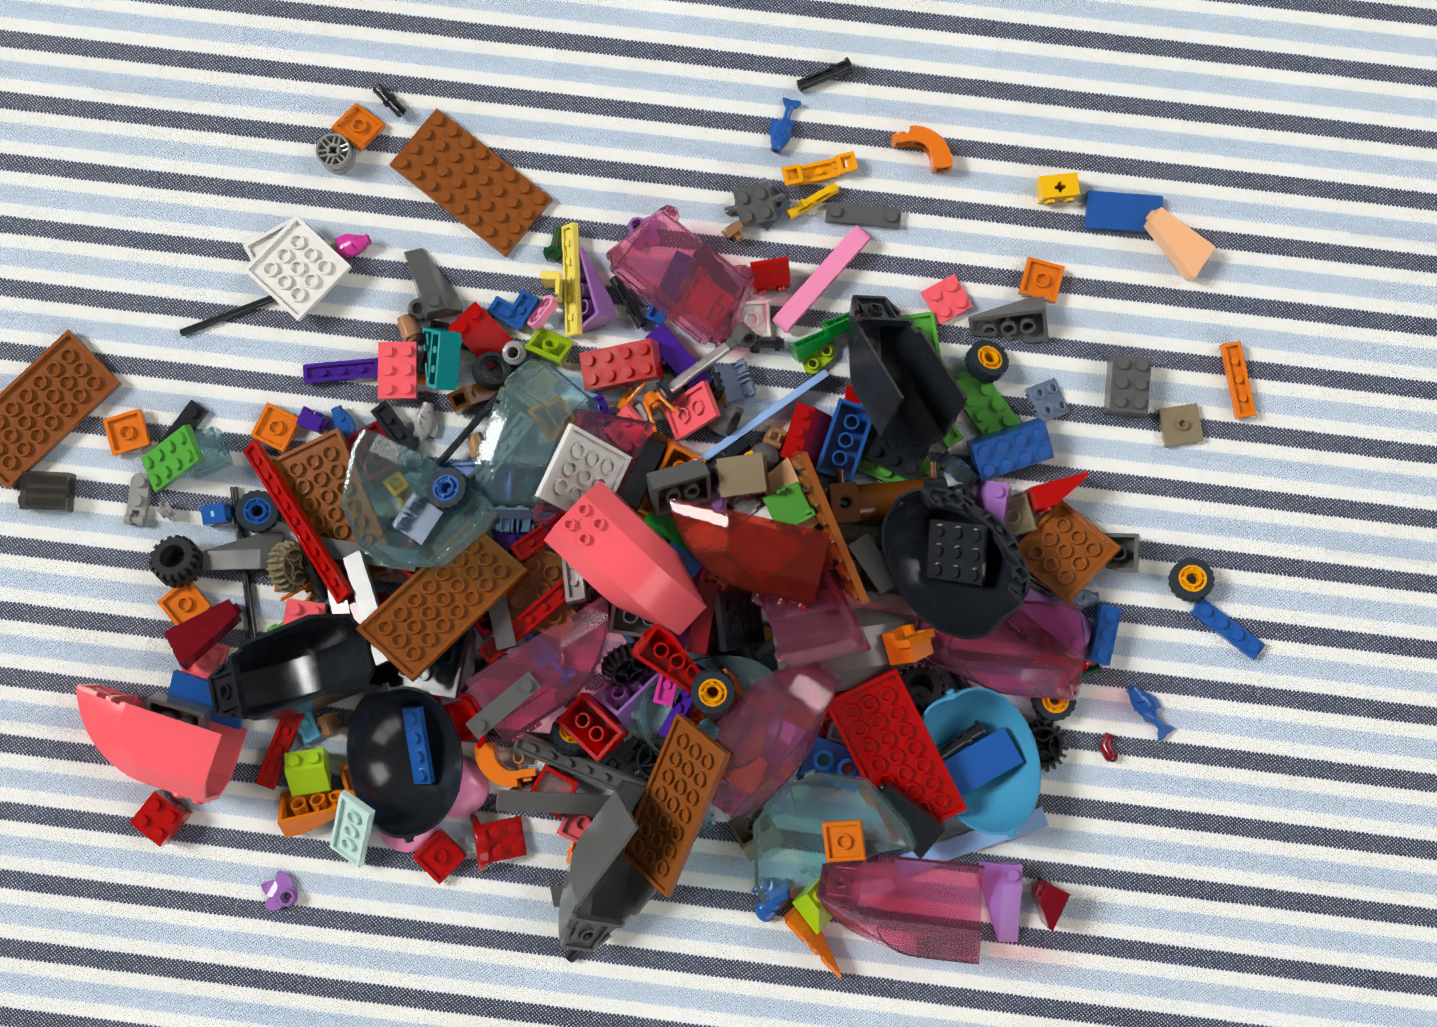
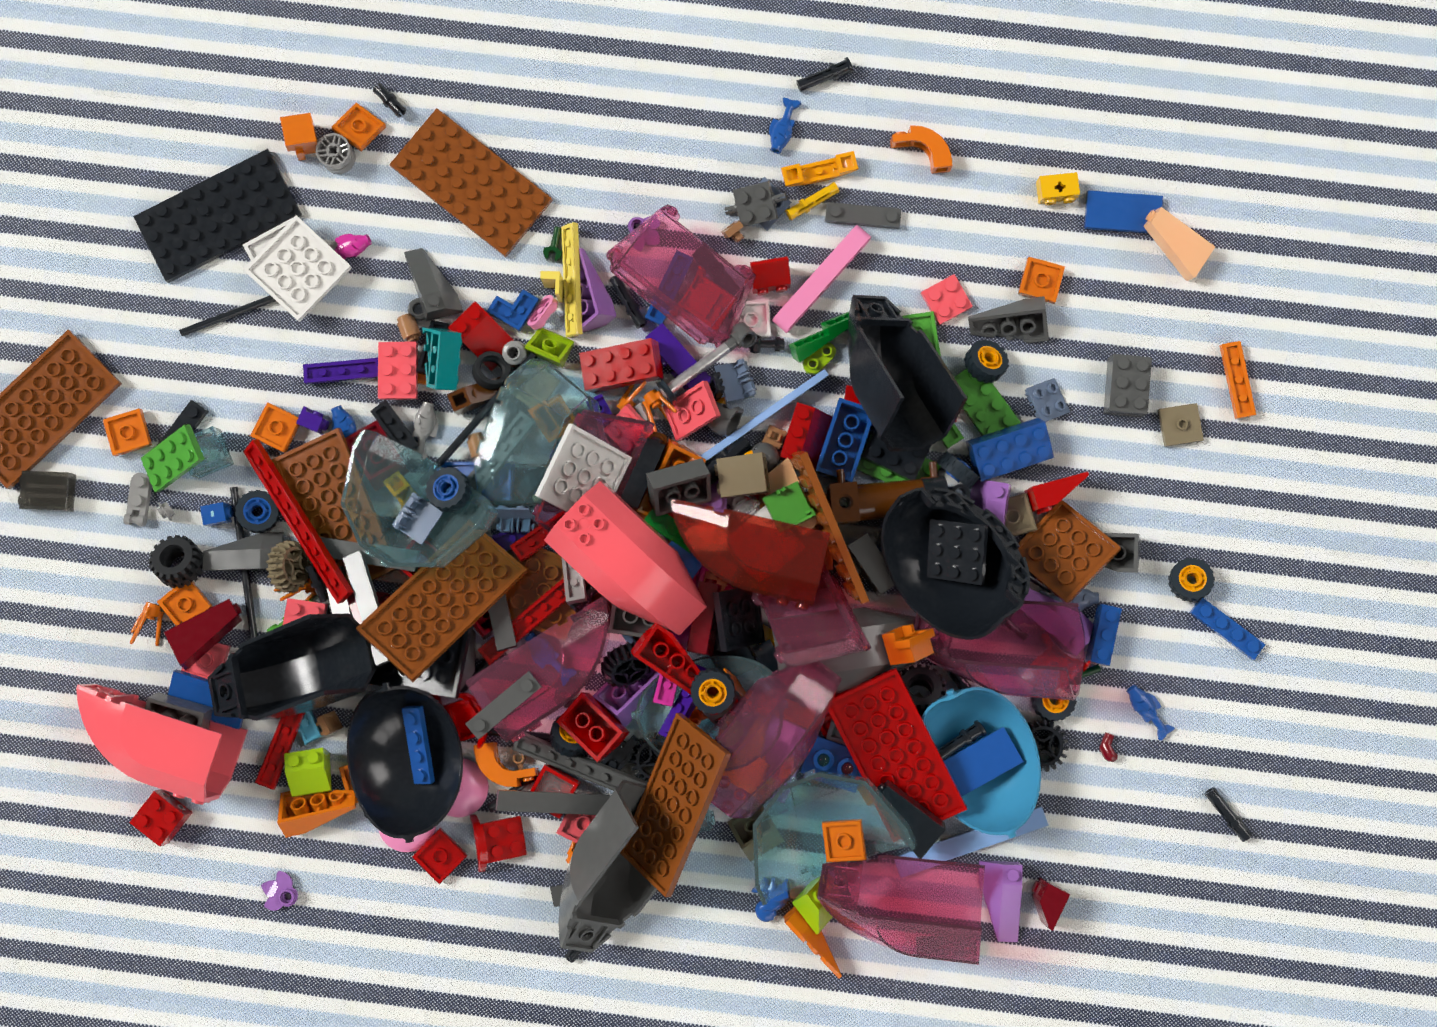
(149, 611): none -> orange plant
(217, 215): none -> black plate
(299, 134): none -> orange plate
(352, 828): light aqua tile -> none
(1233, 821): none -> black pin

